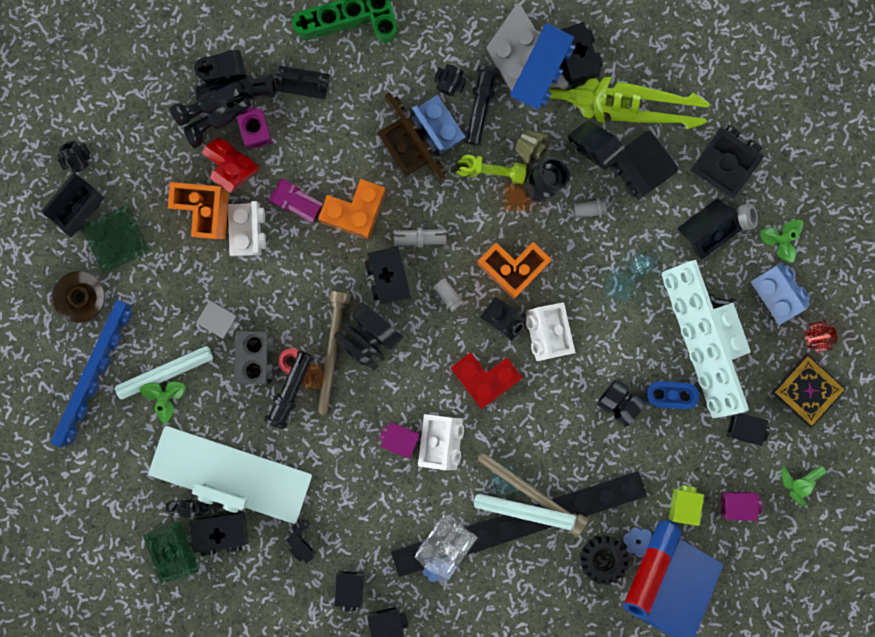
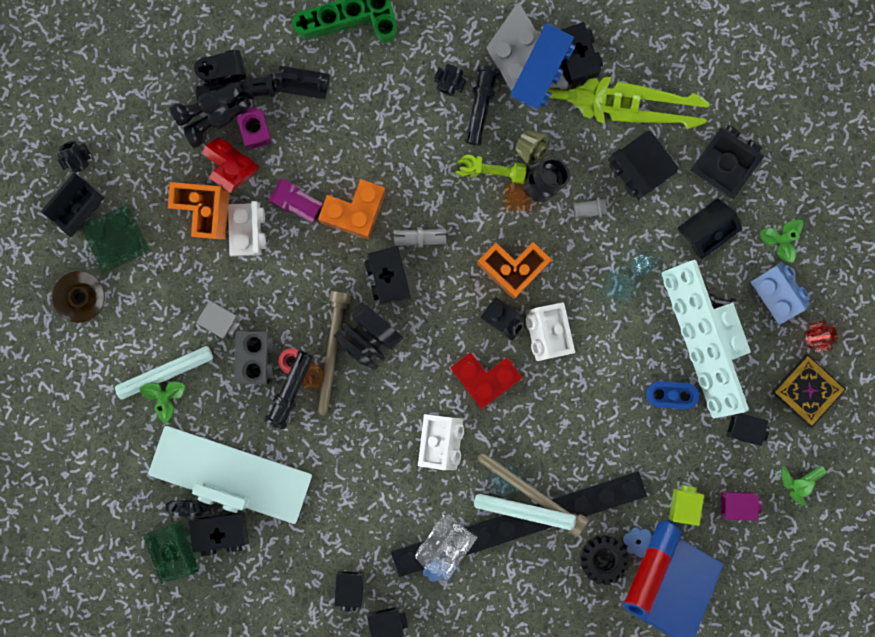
(88, 384): blue plate -> none
(300, 548): black bracket -> none
(398, 439): magenta brick -> none
(406, 146): dark brown bracket -> none
(437, 124): medium blue bracket -> none
(448, 295): light grey pin -> none
(597, 144): black beam -> none
(622, 403): black wheel -> none
(747, 217): light grey tile -> none

